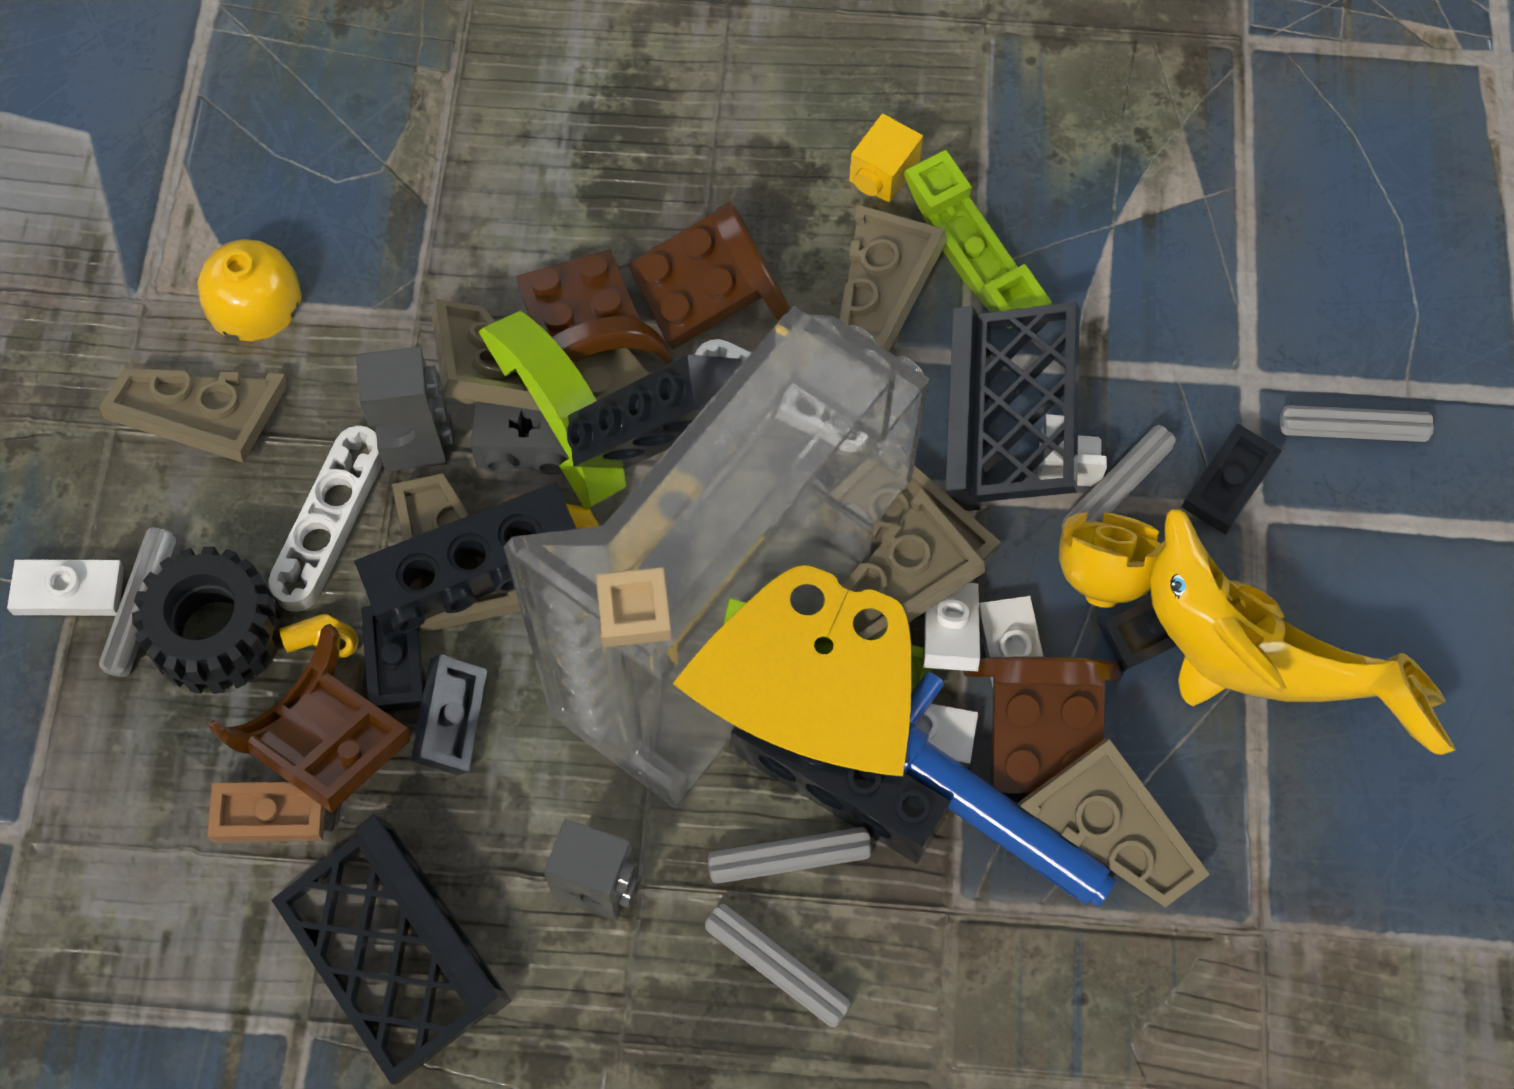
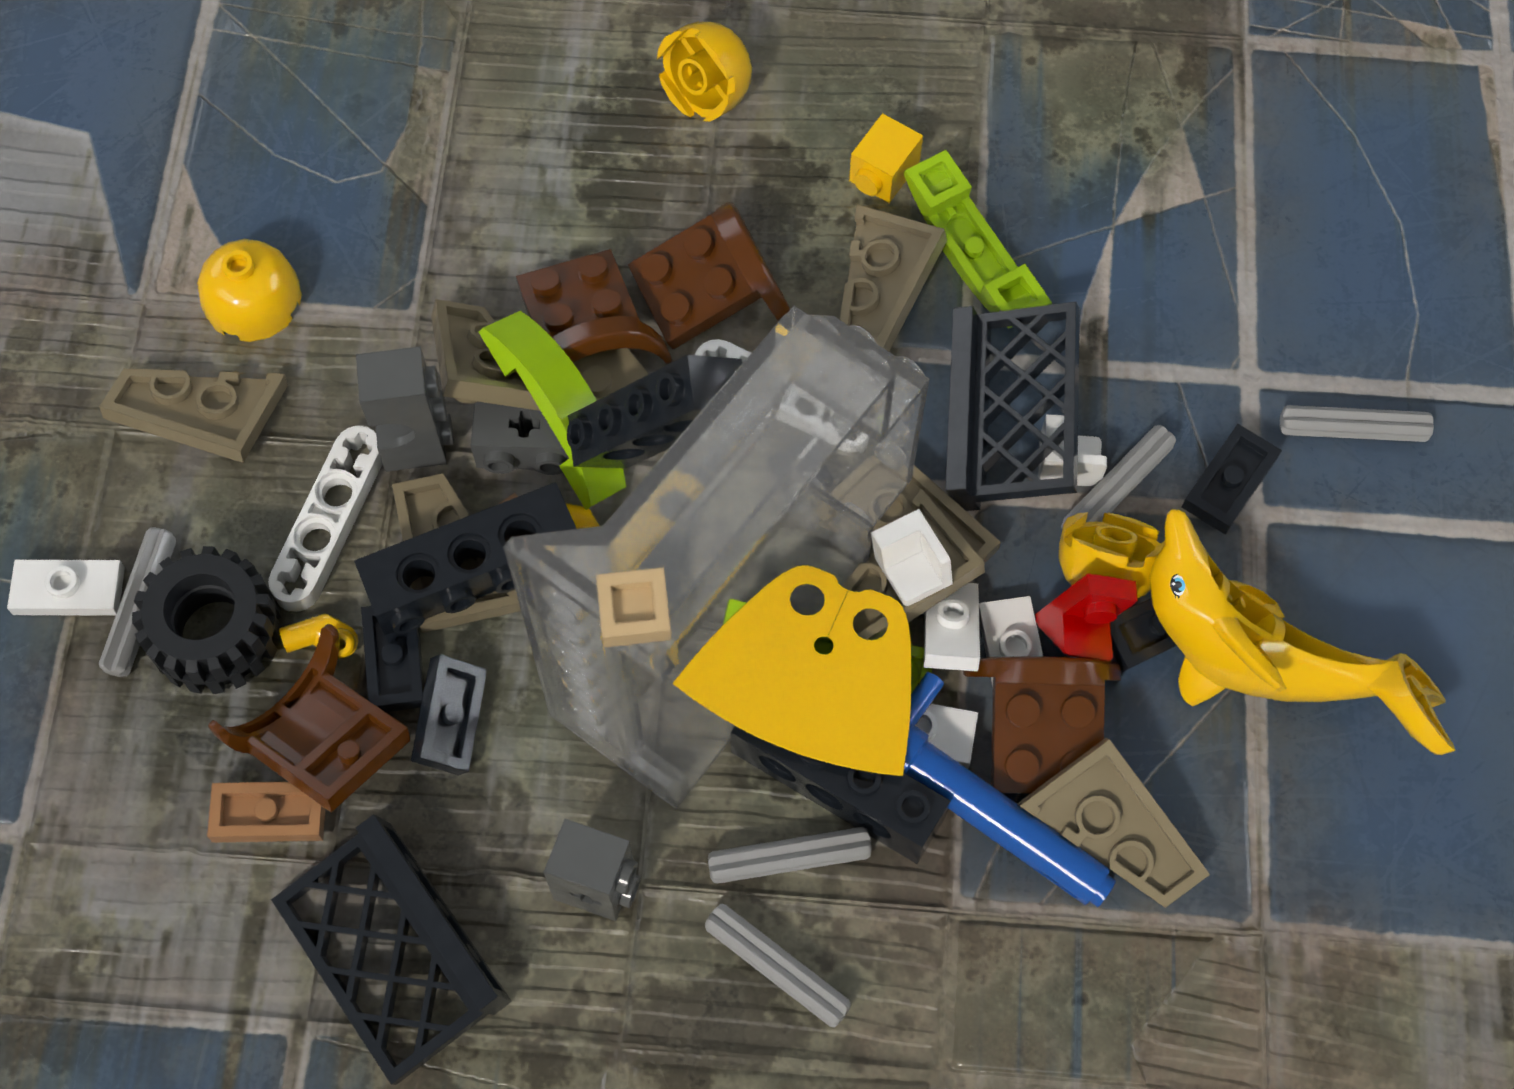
(704, 69): none -> yellow cylinder
(912, 558): none -> white panel
(1082, 615): none -> red slope

